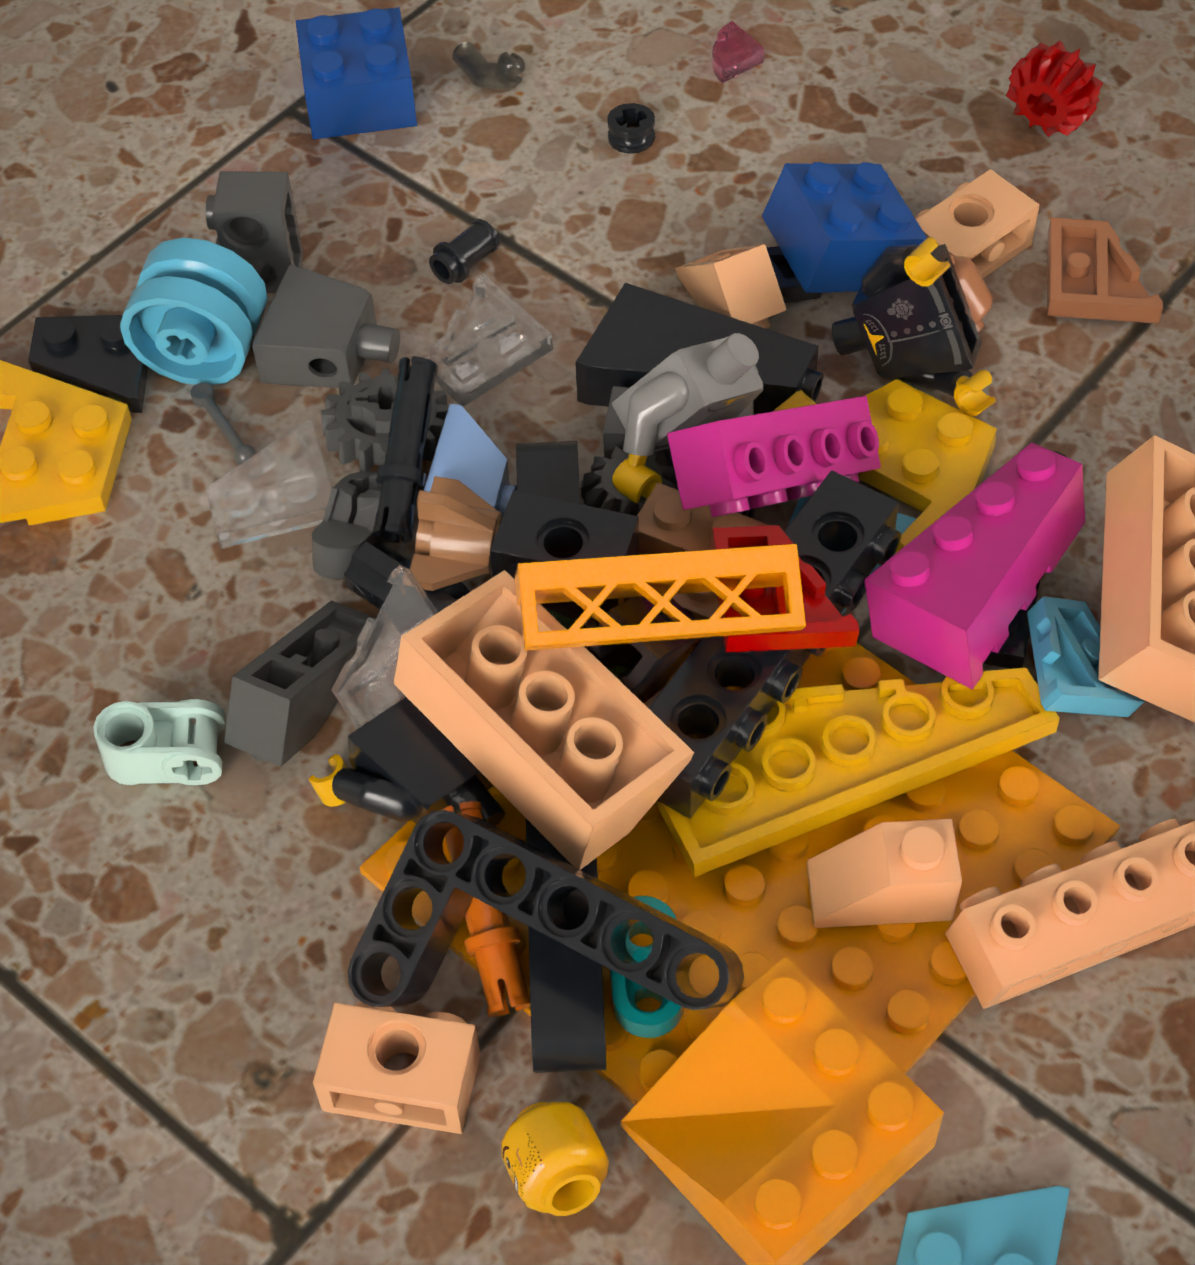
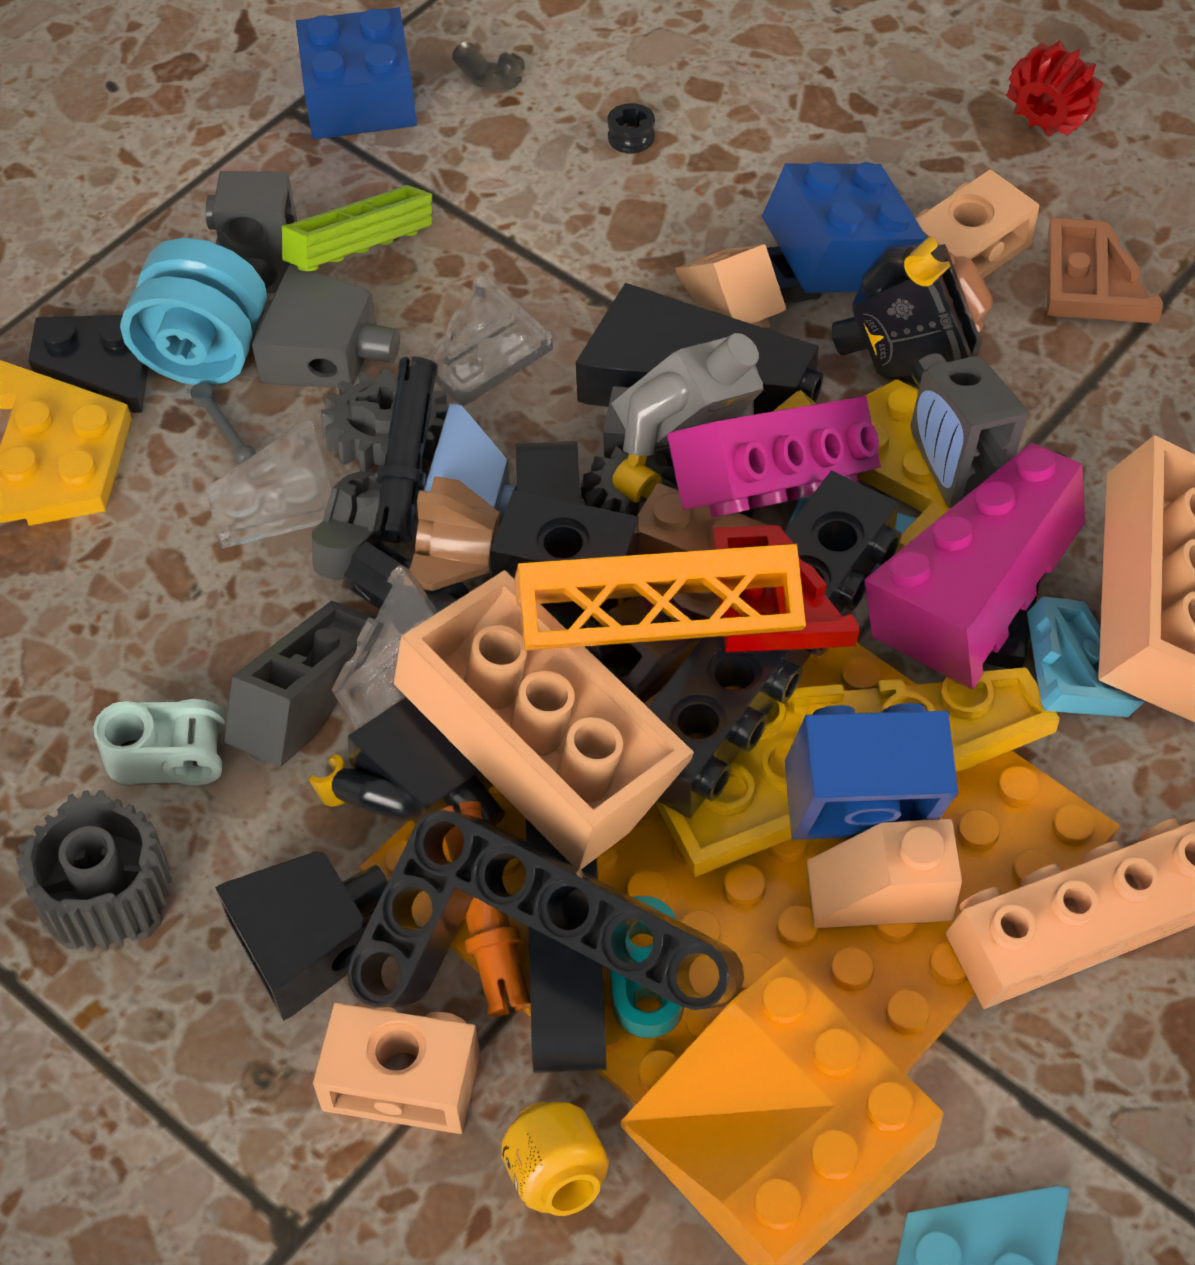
(96, 873): none -> dark grey brick
(300, 924): none -> black torso
(356, 227): none -> lime piece
(454, 259): black pin -> none
(734, 52): clear pink tile -> none
(868, 770): none -> blue brick
(964, 422): none -> dark grey torso

